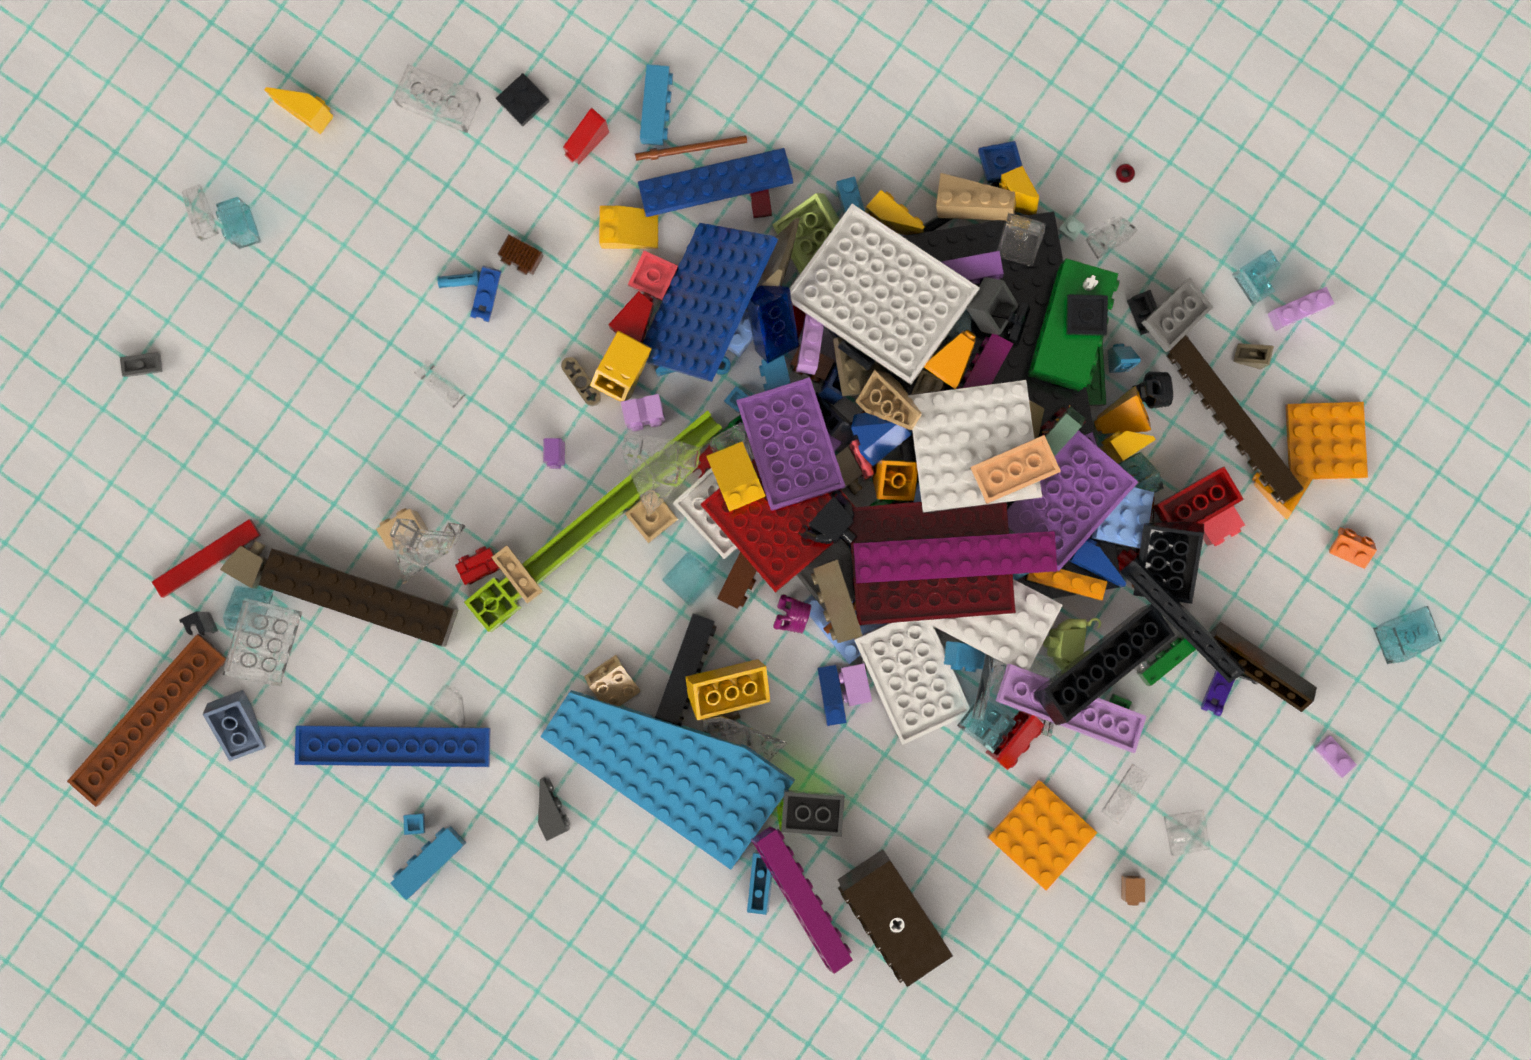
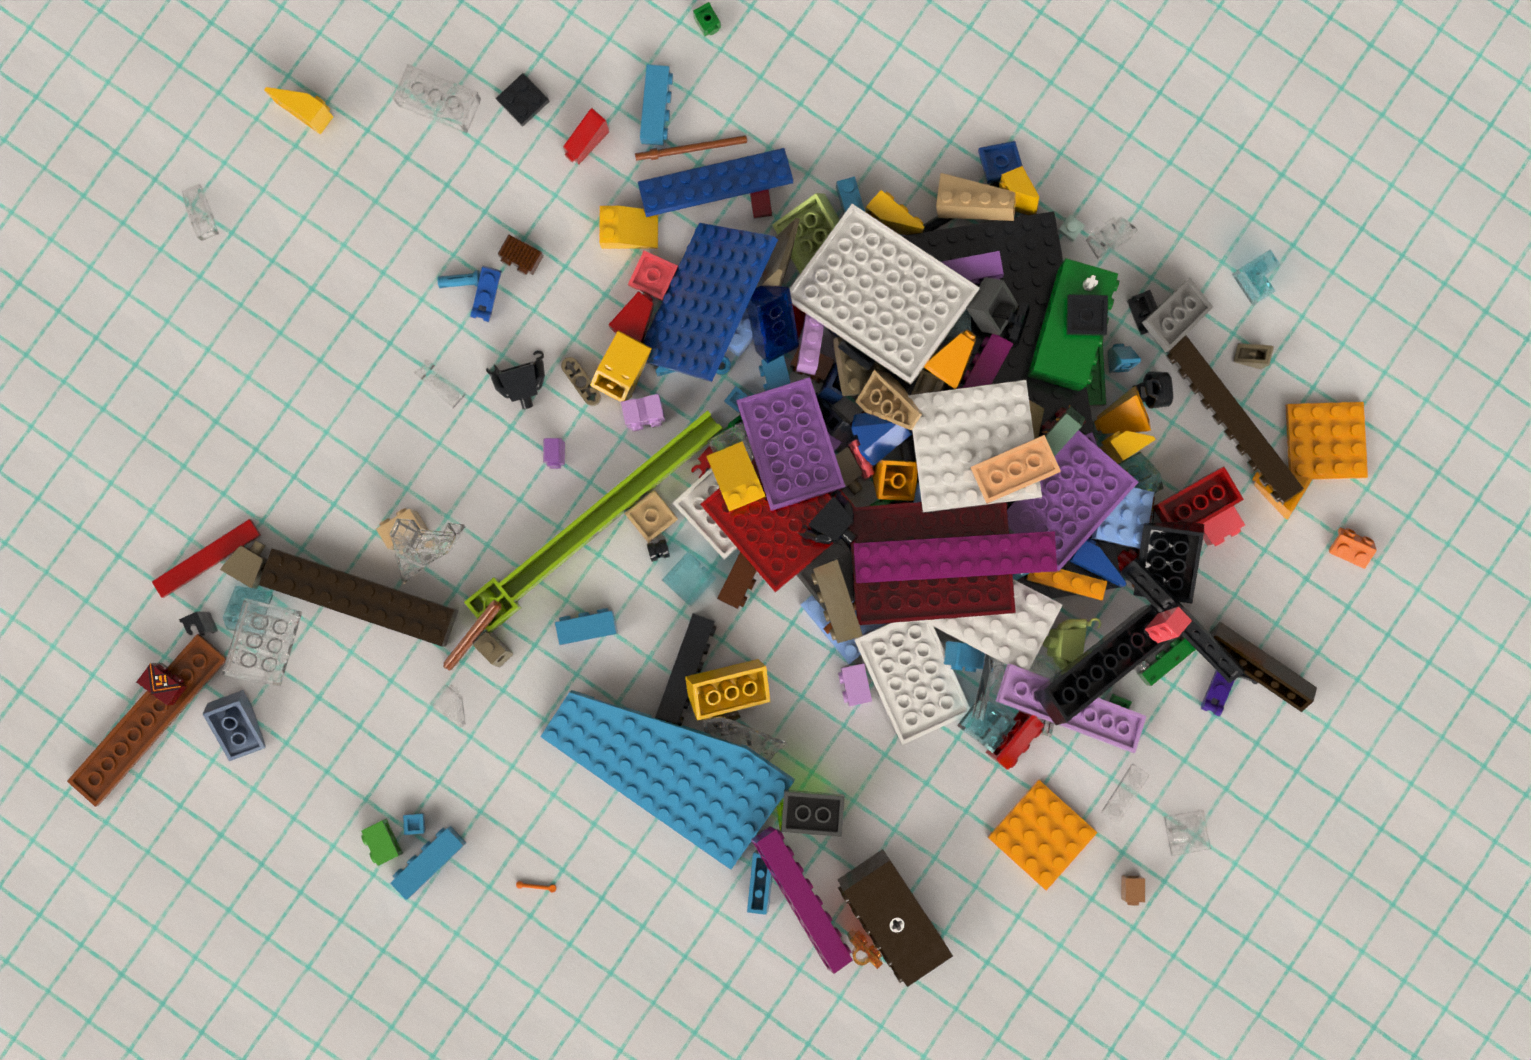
(141, 364): dark grey plate -> none
(162, 683): none -> dark red brick
(237, 223): clear light blue piece -> none
(381, 842): none -> bright green brick
(392, 746): blue plate -> none
(471, 636): none -> dark orange axle
(477, 566): red brick -> none
(492, 649): none -> dark tan torso
(517, 574): tan plate -> none
(520, 381): none -> black torso
(550, 816): dark grey slope -> none
(552, 888): none -> orange hinge
(586, 626): none -> dark azure brick
(612, 682): tan bracket -> none
(658, 466): clear wedge -> none
(658, 550): none -> black wheel
(707, 27): none -> green brick
(796, 616): magenta piece -> none
(831, 695): blue slope -> none
(859, 941): none -> clear orange plate
(1020, 239): clear slope -> none
(1127, 168): dark red plate -> none
(1168, 625): none -> coral brick
(1300, 308): lavender brick -> none
(1335, 756): lavender plate -> none
(1407, 635): clear light blue slope -> none

